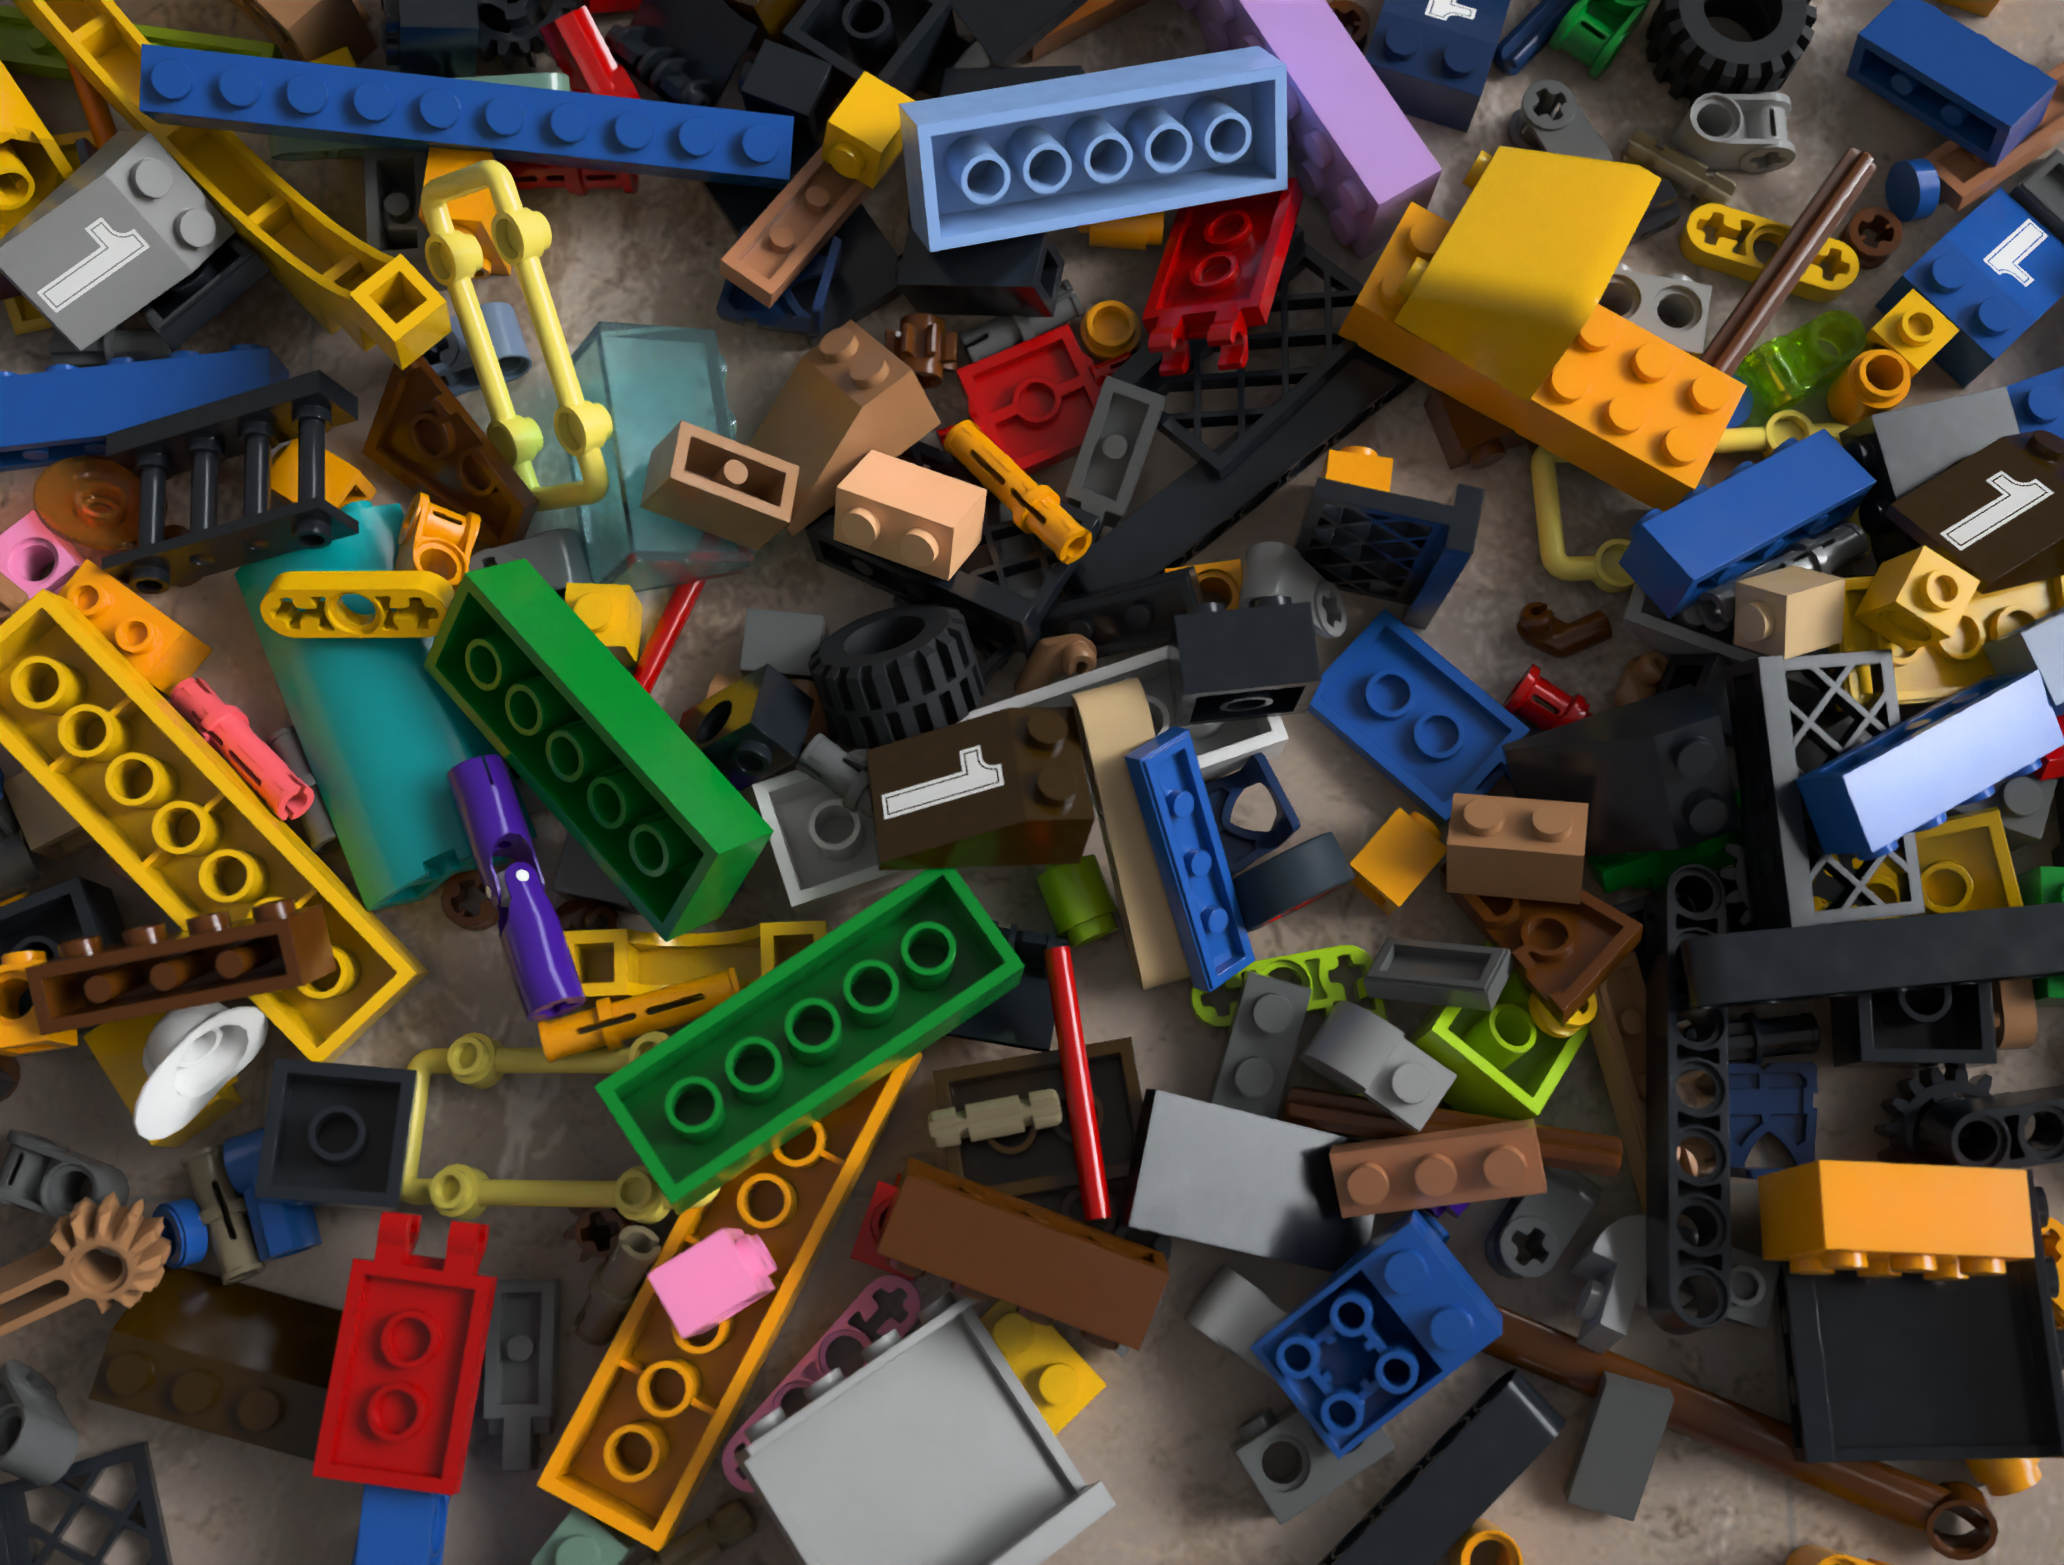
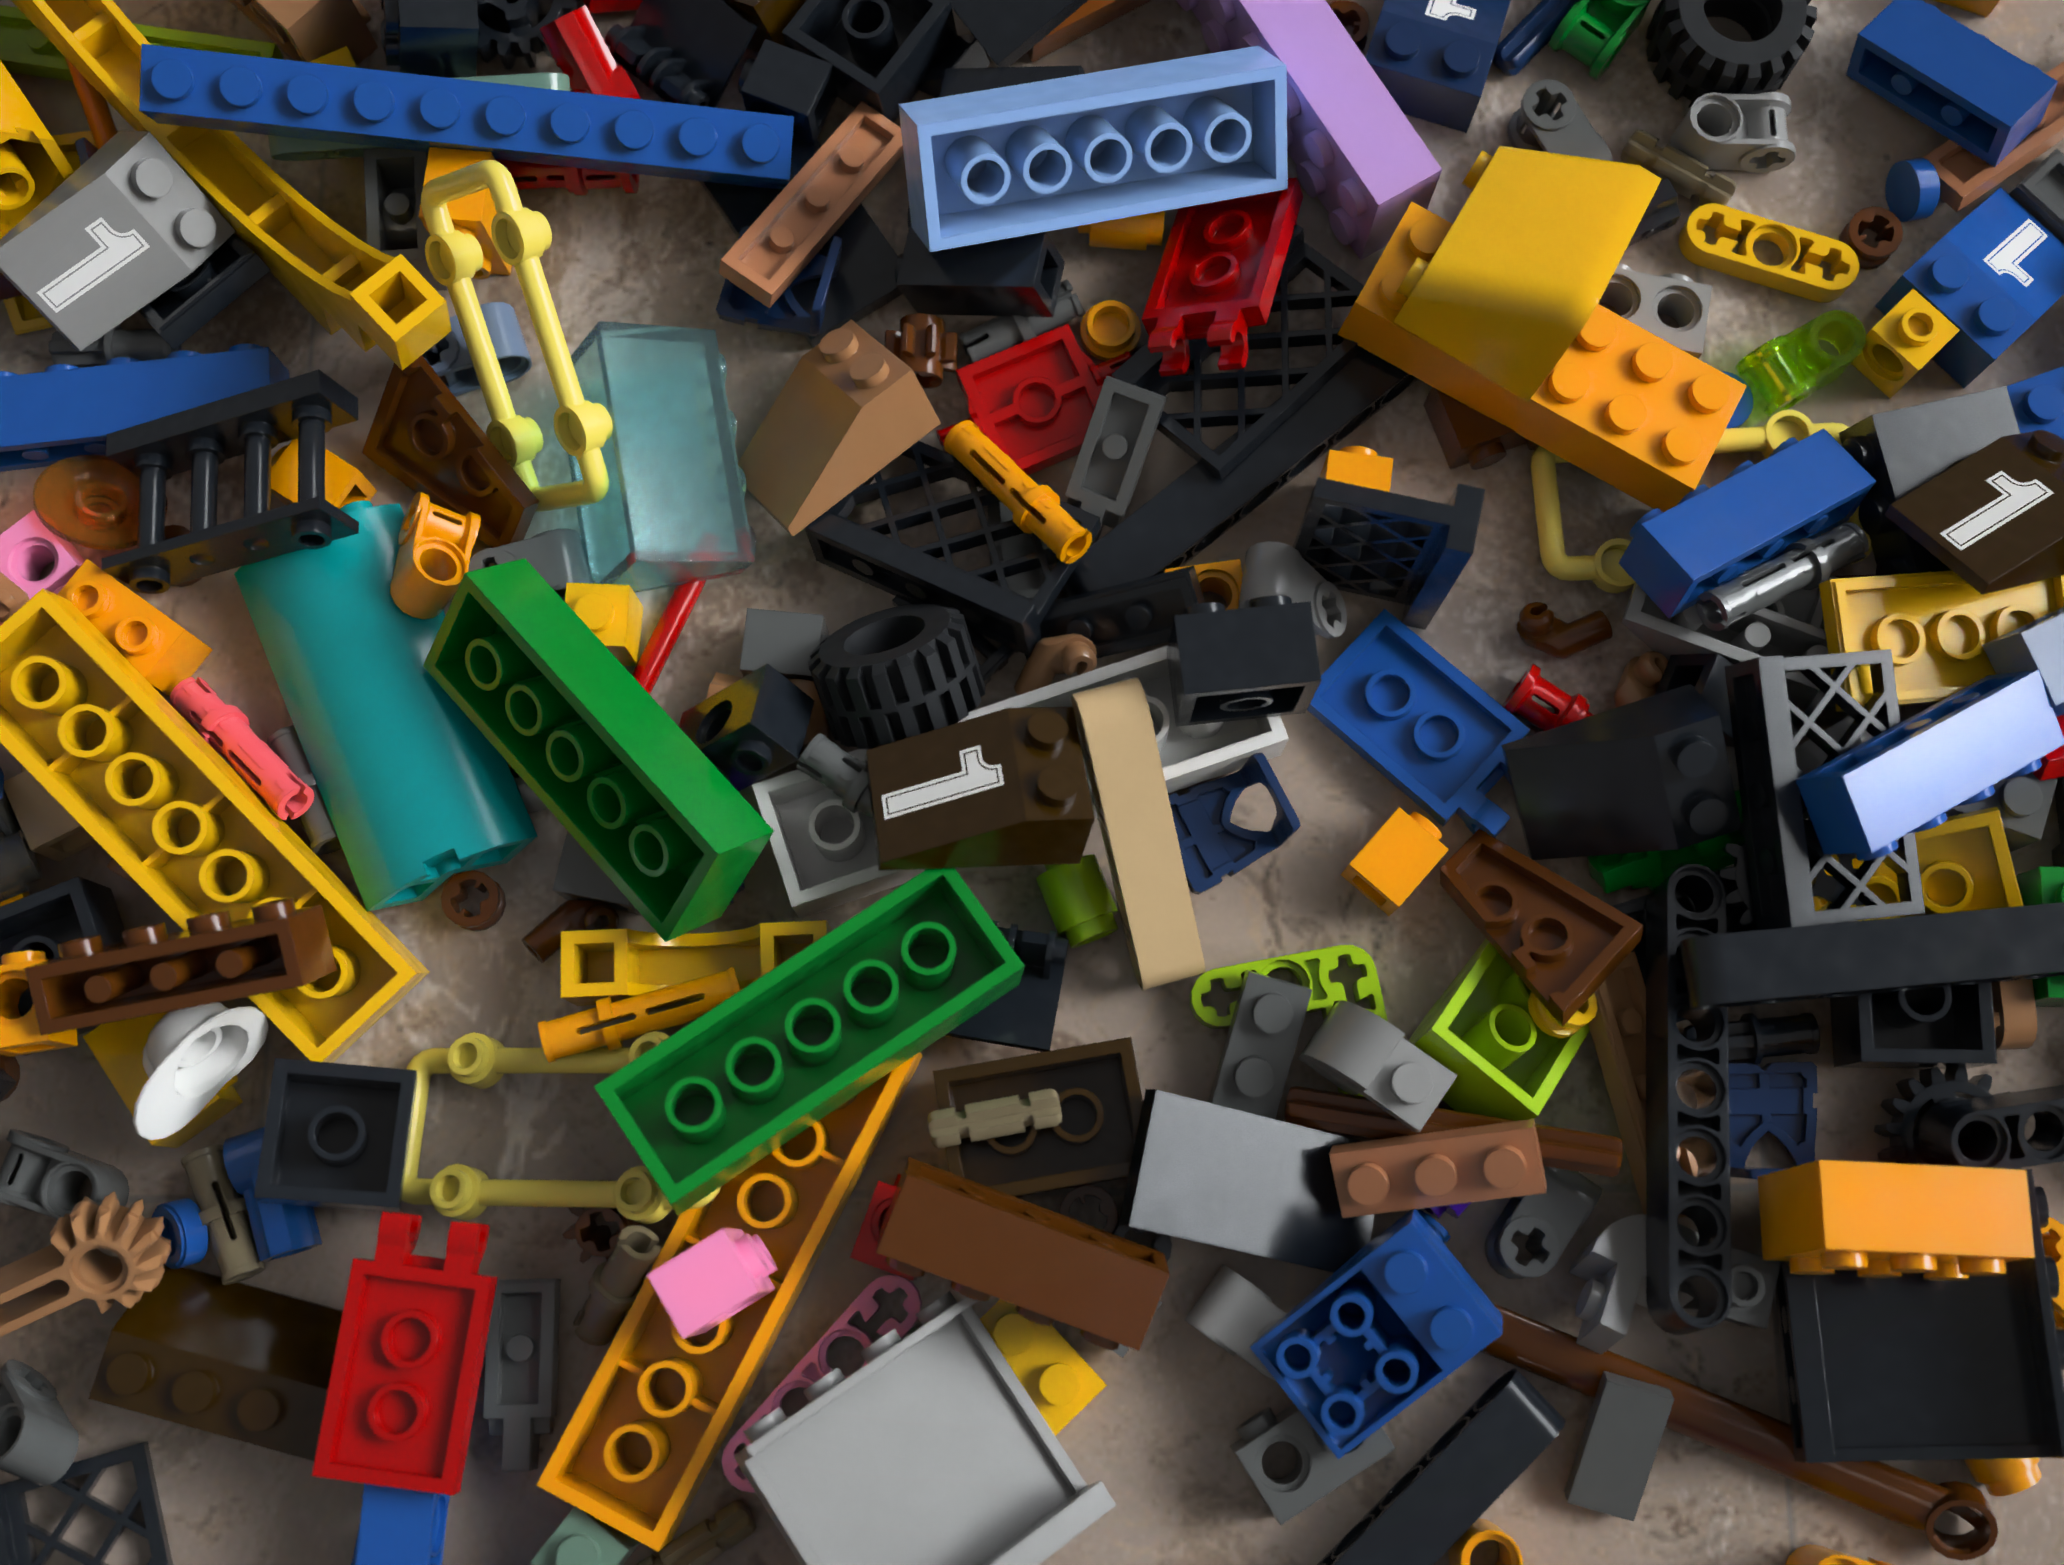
(336, 620): yellow beam -> none
(527, 919): dark purple piece -> none
(719, 486): medium nougat brick -> none
(865, 131): yellow brick -> none
(909, 514): light nougat brick -> none
(1077, 1083): red bar -> none
(1190, 857): blue tile -> none
(1291, 880): black wheel -> none
(1439, 973): dark grey tile -> none
(1516, 848): medium nougat brick -> none
(1789, 261): reddish brown axle -> none
(1789, 611): tan brick -> none
(1869, 386): light orange brick -> none
(1916, 599): yellow brick -> none

